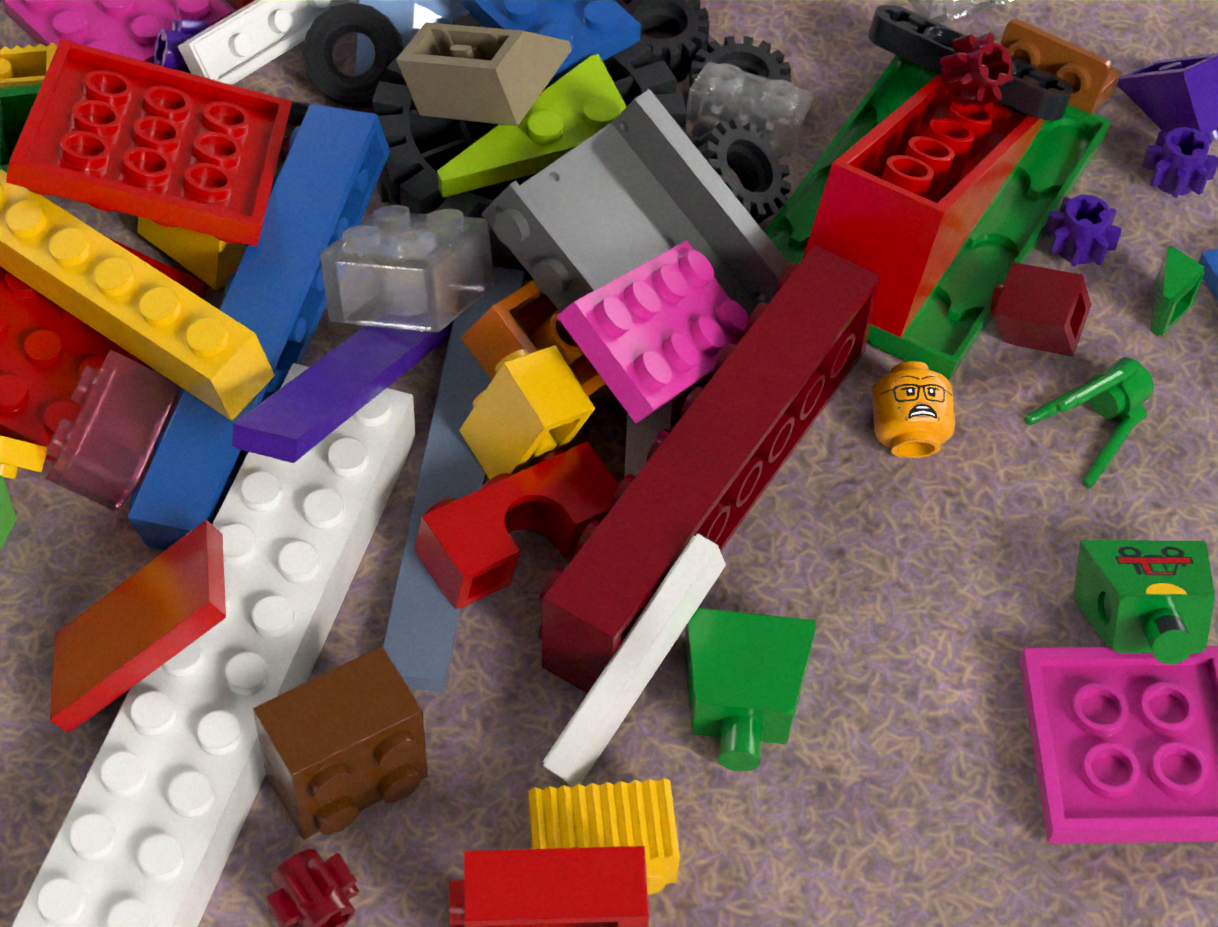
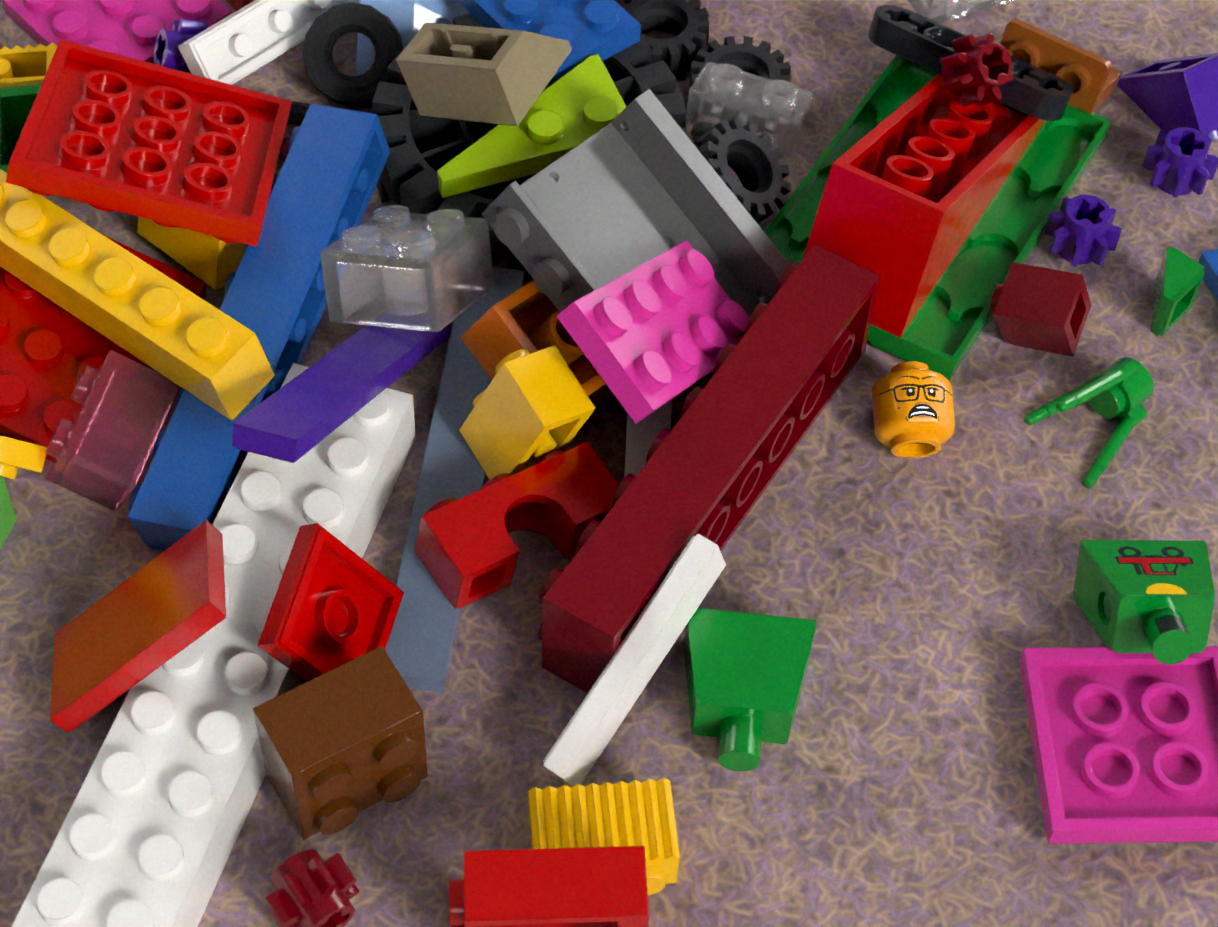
(327, 606): none -> red tile

